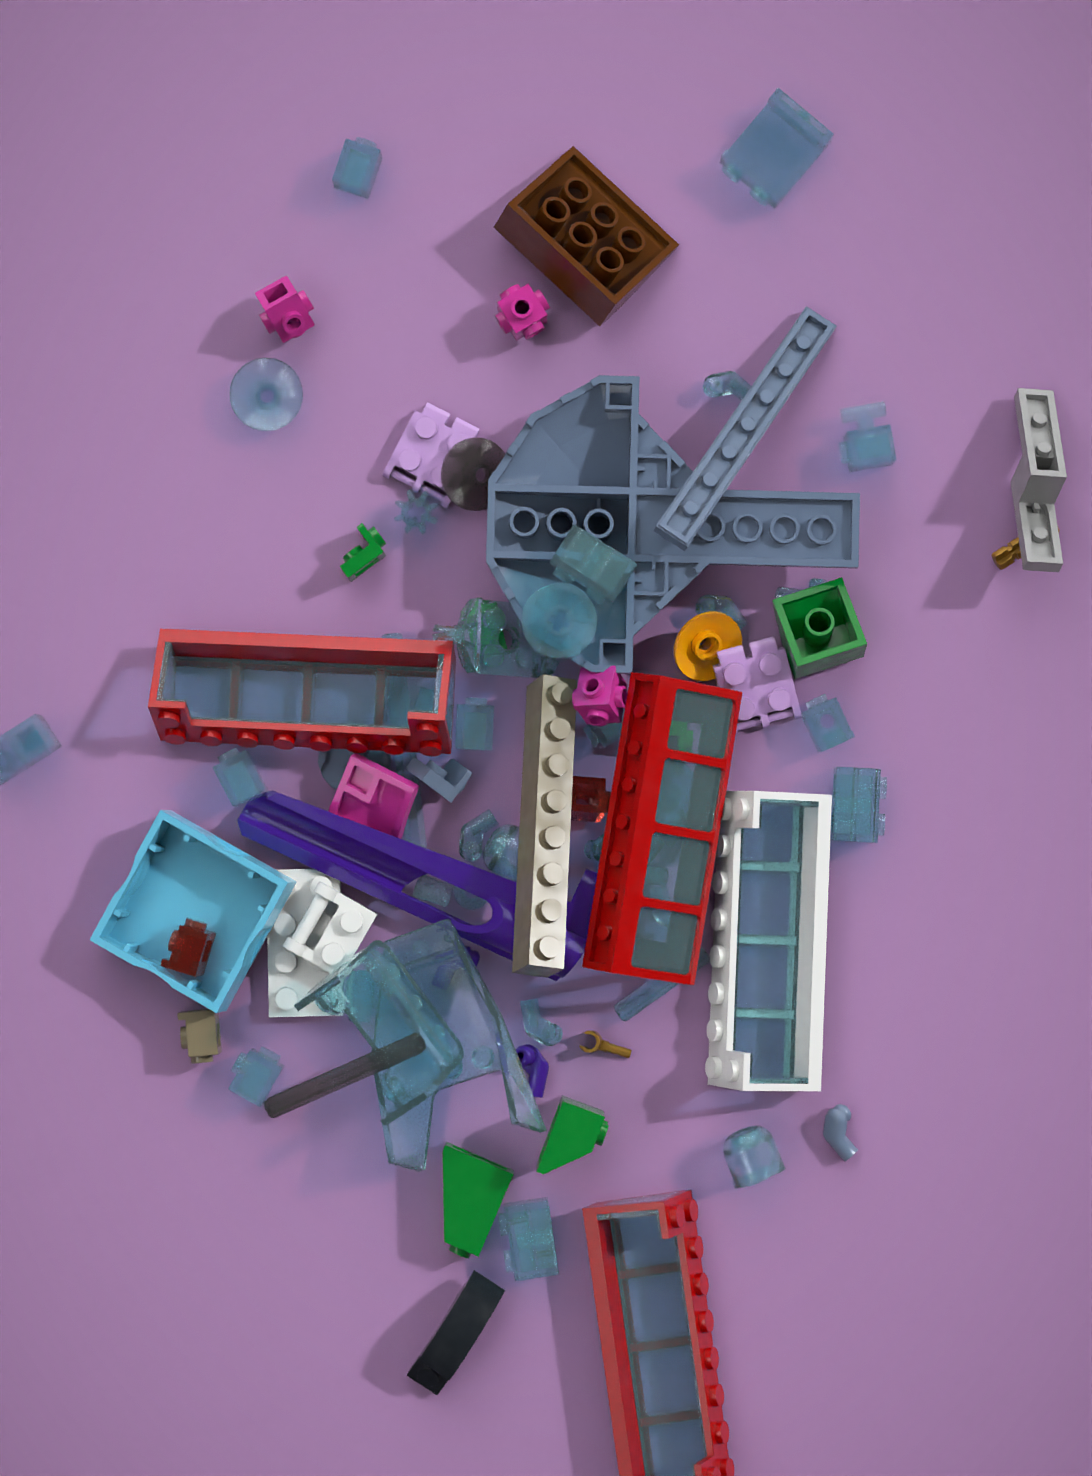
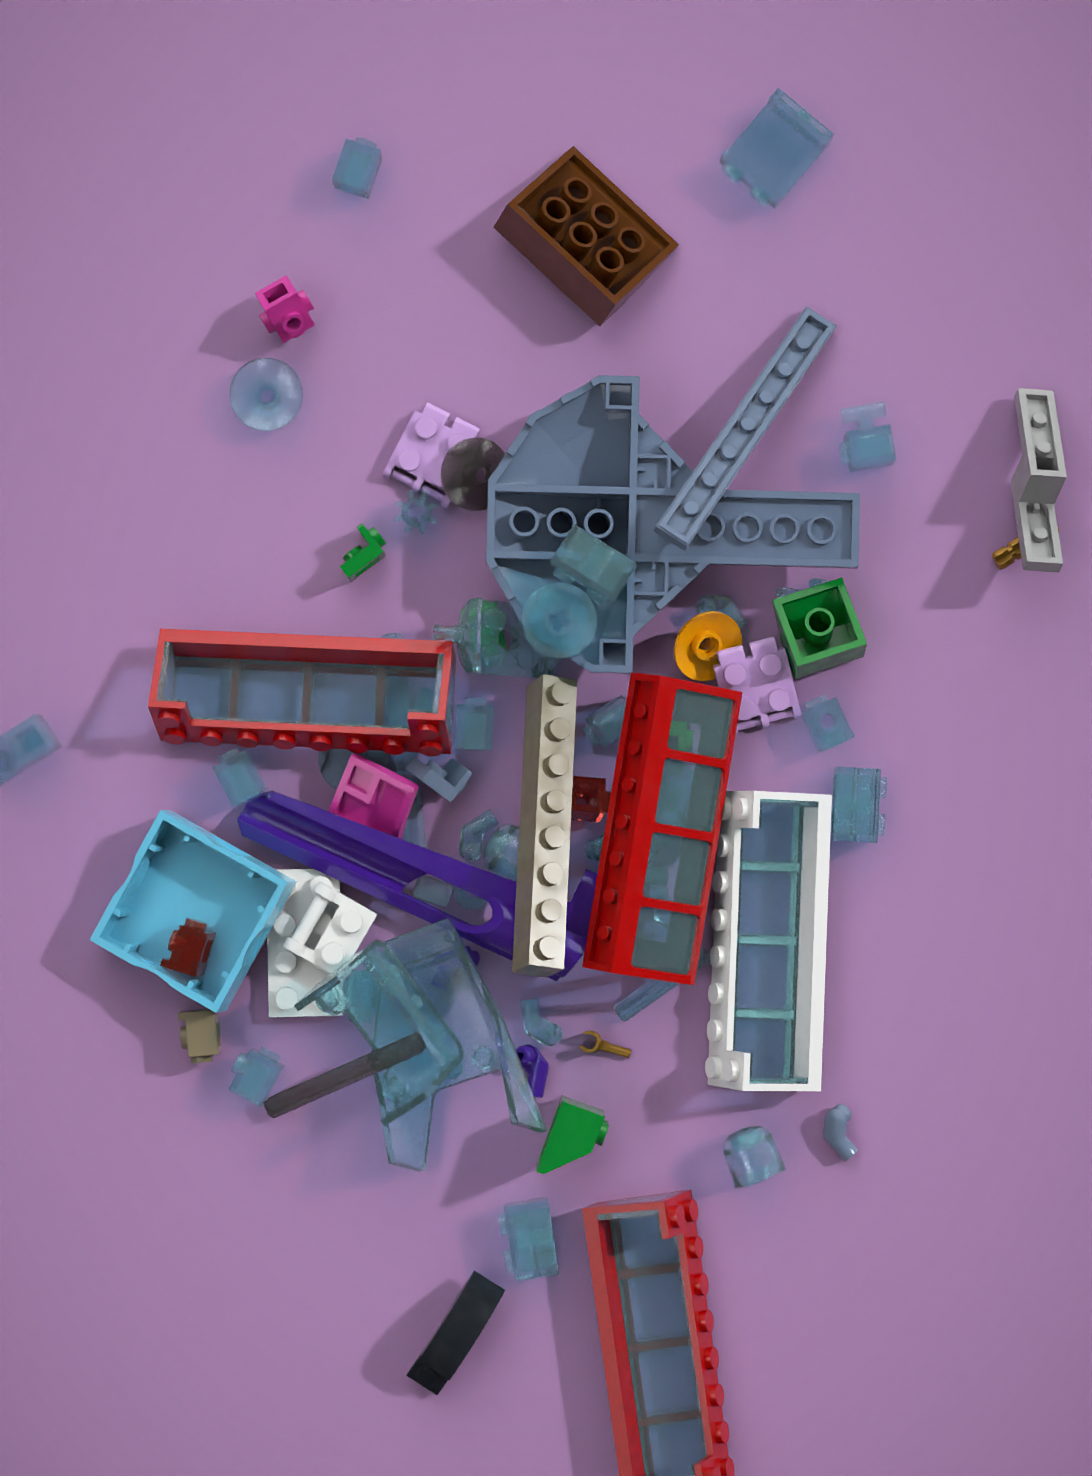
(470, 1198): green slope -> none
(518, 324): dark pink brick -> none
(600, 696): dark pink brick -> none
(724, 384): clear light blue arm -> none

